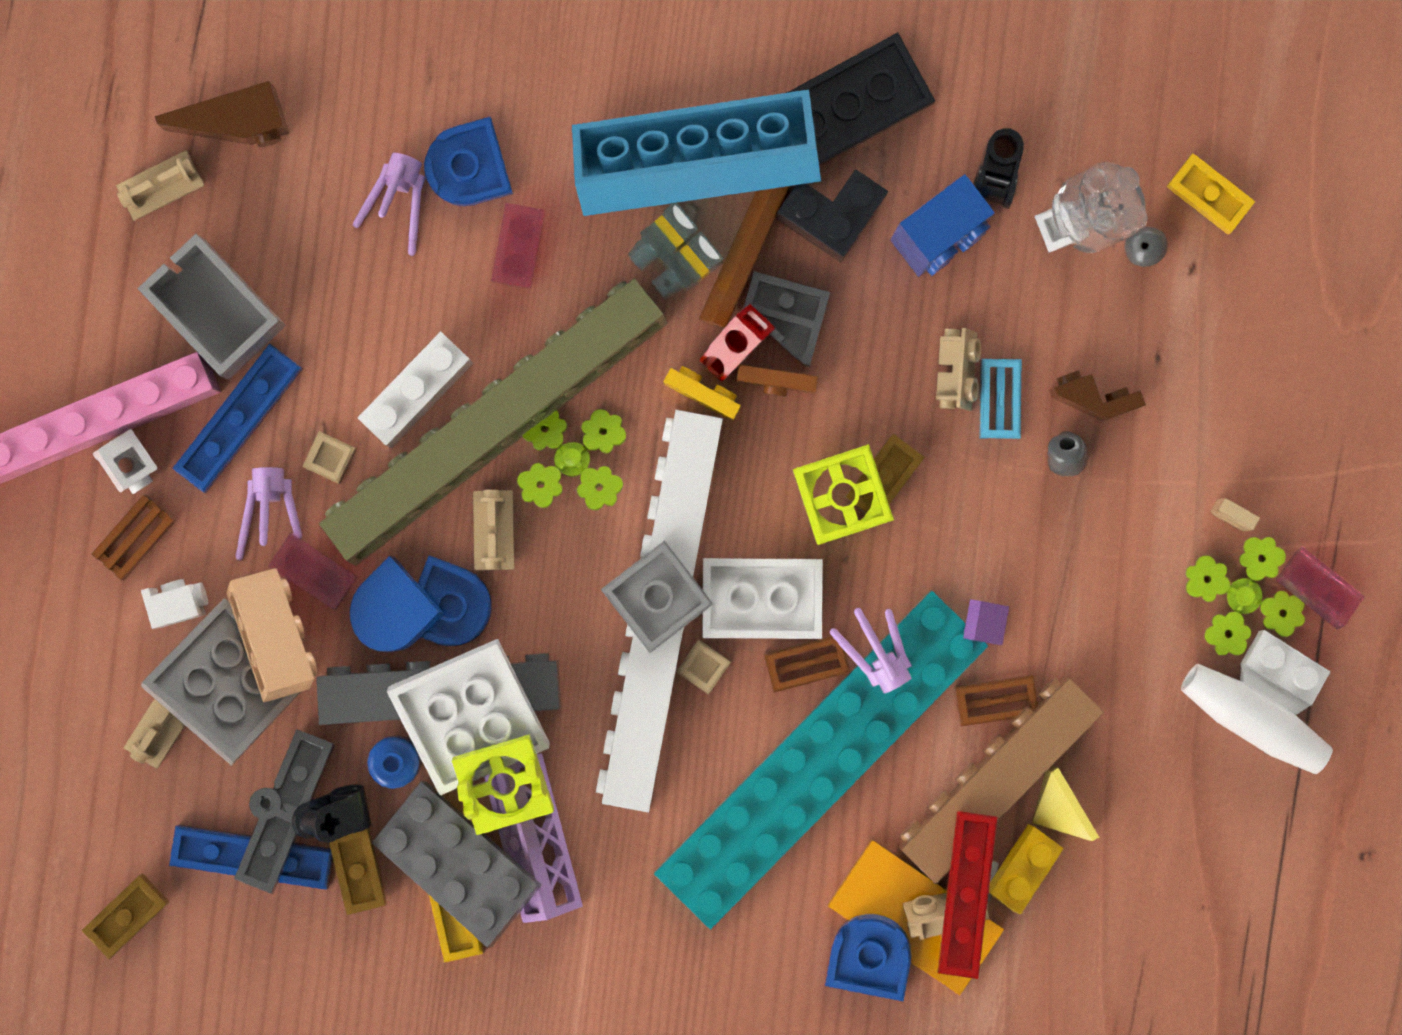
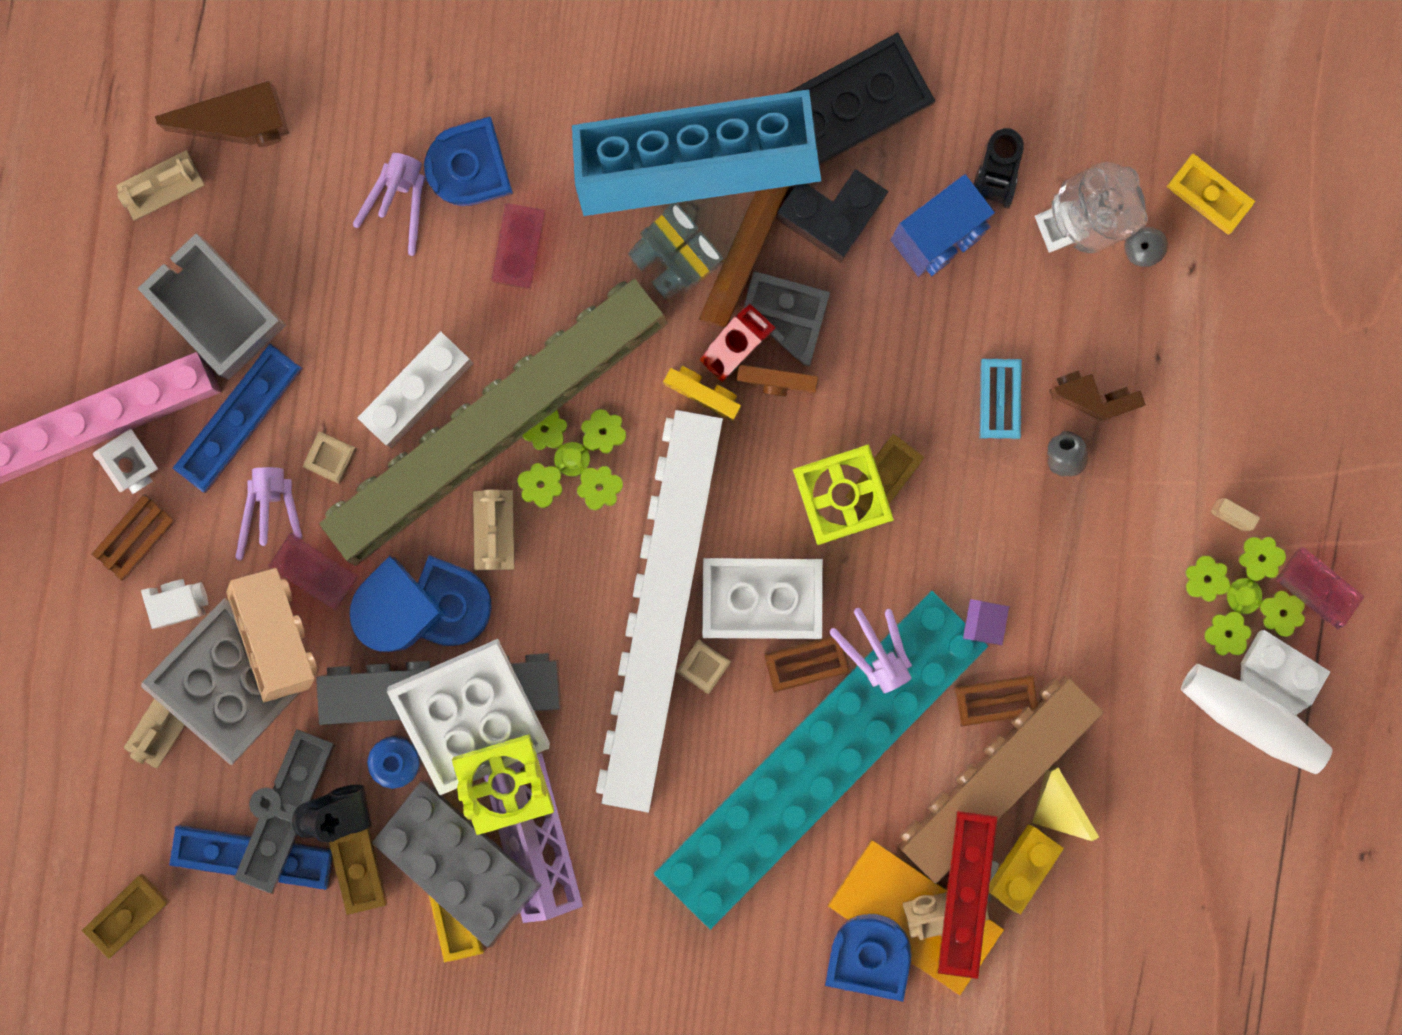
(657, 596): light grey tile -> none
(961, 354): tan hinge -> none

